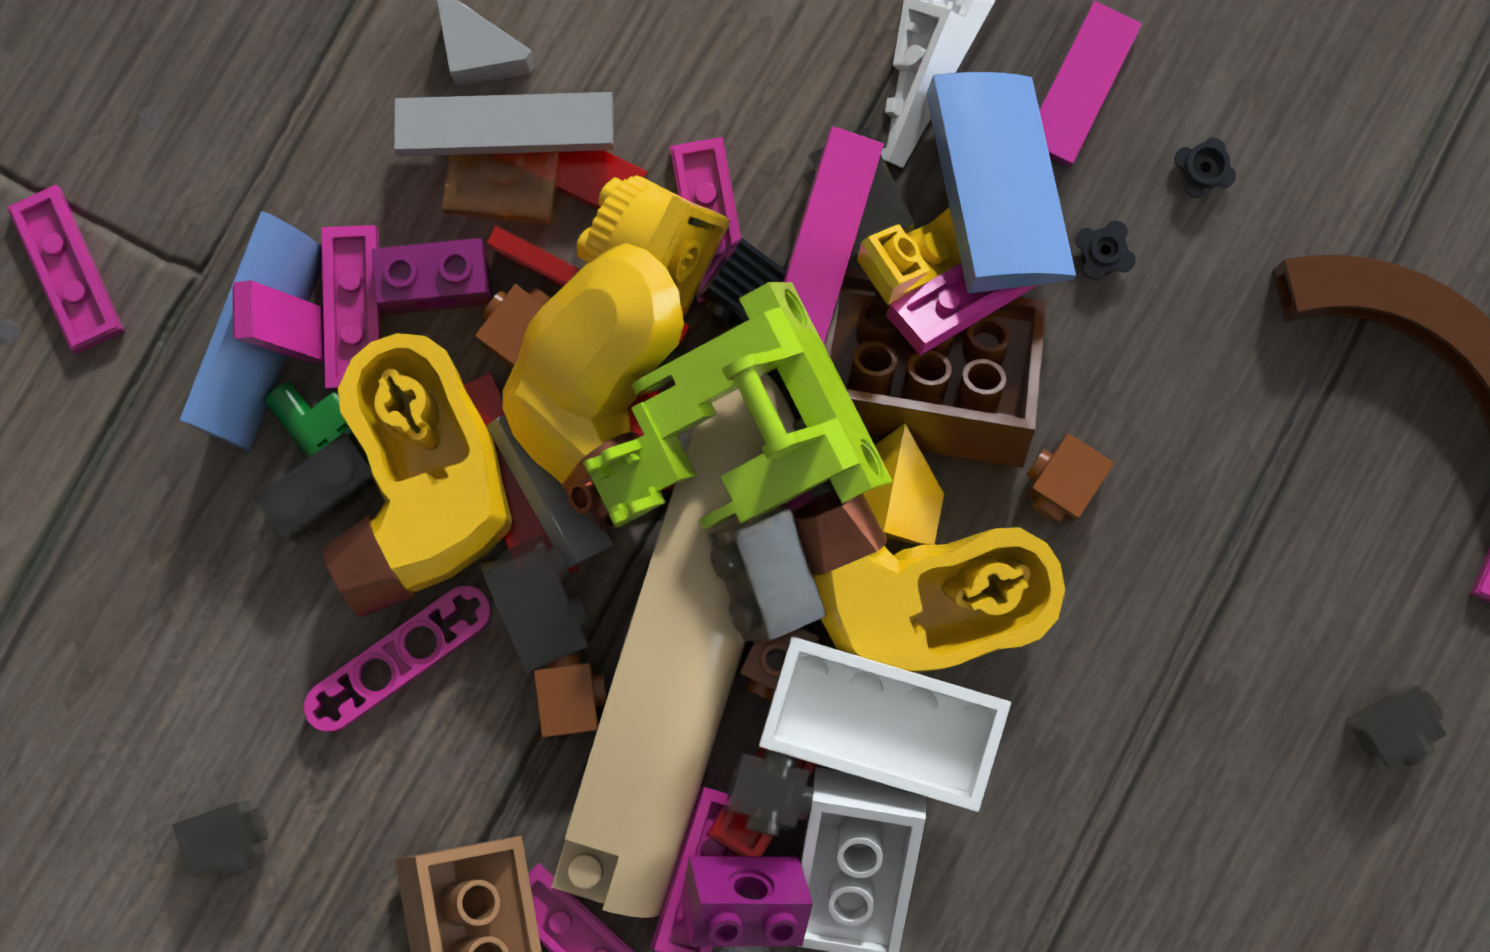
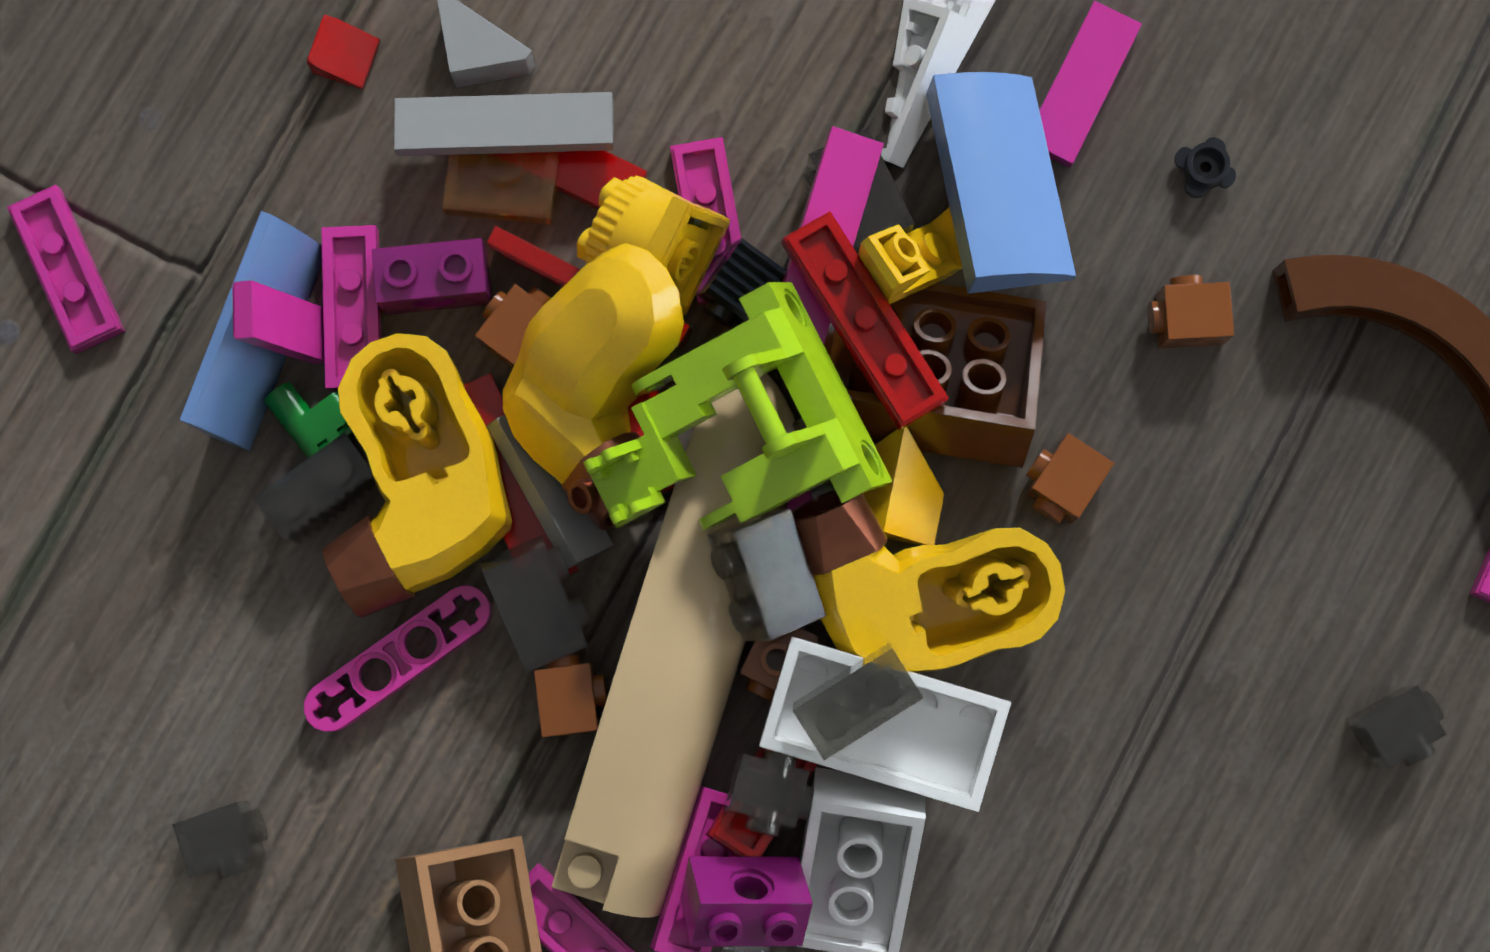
(342, 52): none -> red slope
(856, 701): none -> clear smoke brick
(864, 320): none -> red tile
(945, 308): dark pink plate -> none
(1094, 261): black plate -> none
(1191, 313): none -> dark orange brick

